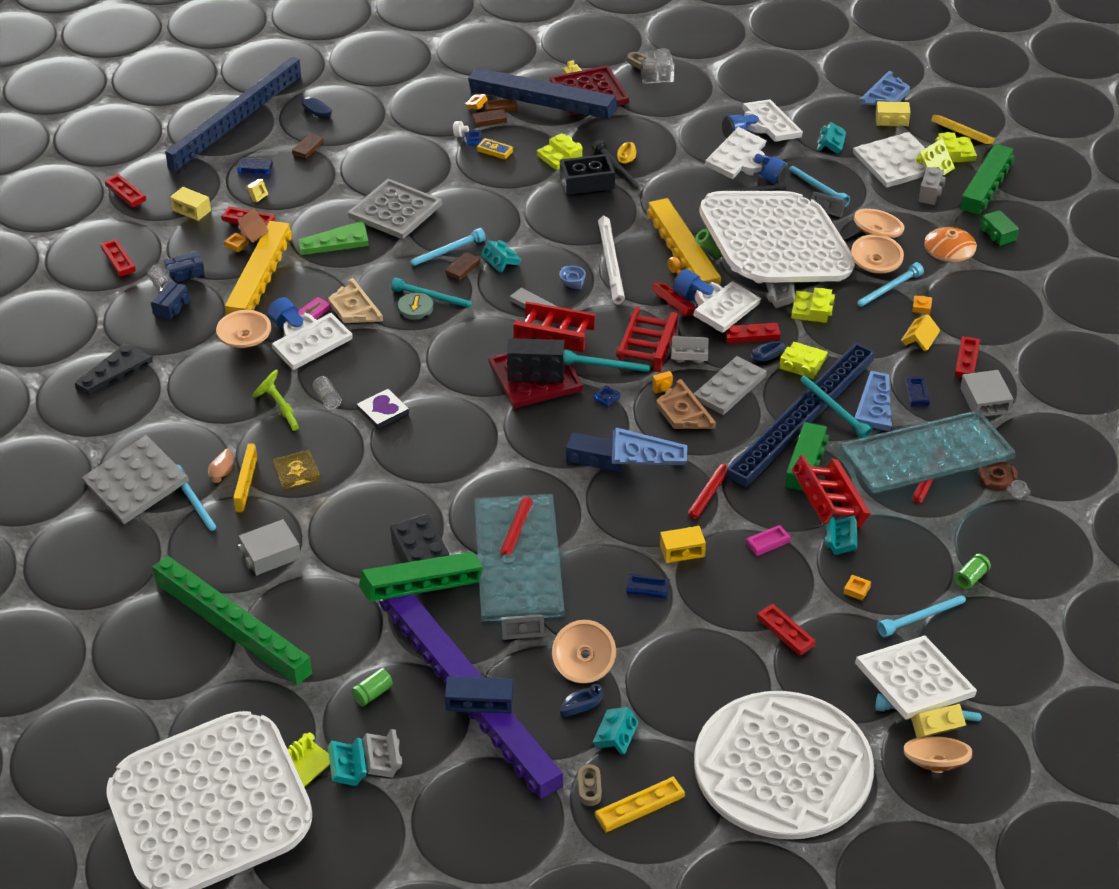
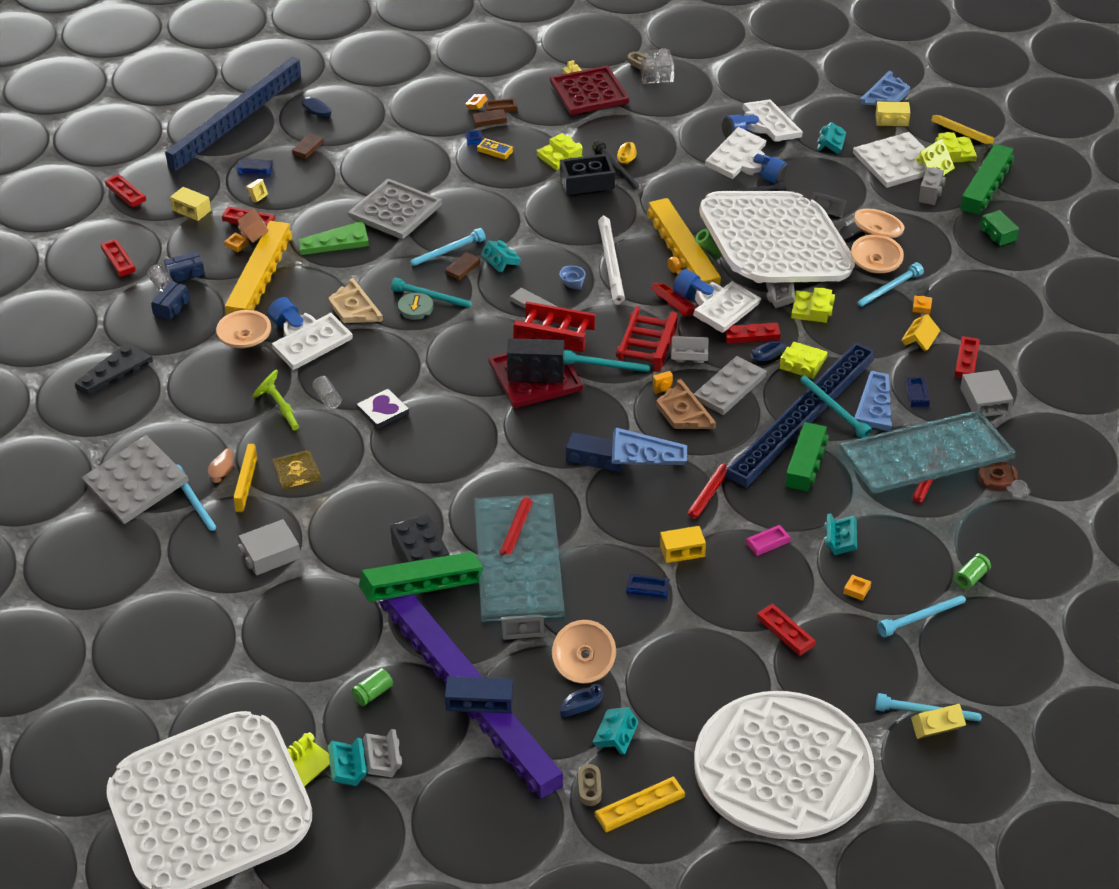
(233, 620): green brick -> none
(315, 308): dark pink tile -> none
(459, 129): white tile -> none
(543, 93): dark blue brick -> none
(607, 396): clear blue tile -> none
(819, 185): medium azure piece -> none
(838, 481): red fence -> none
(915, 677): white plate -> none
(937, 753): light nougat dish -> none
(950, 244): dish -> none

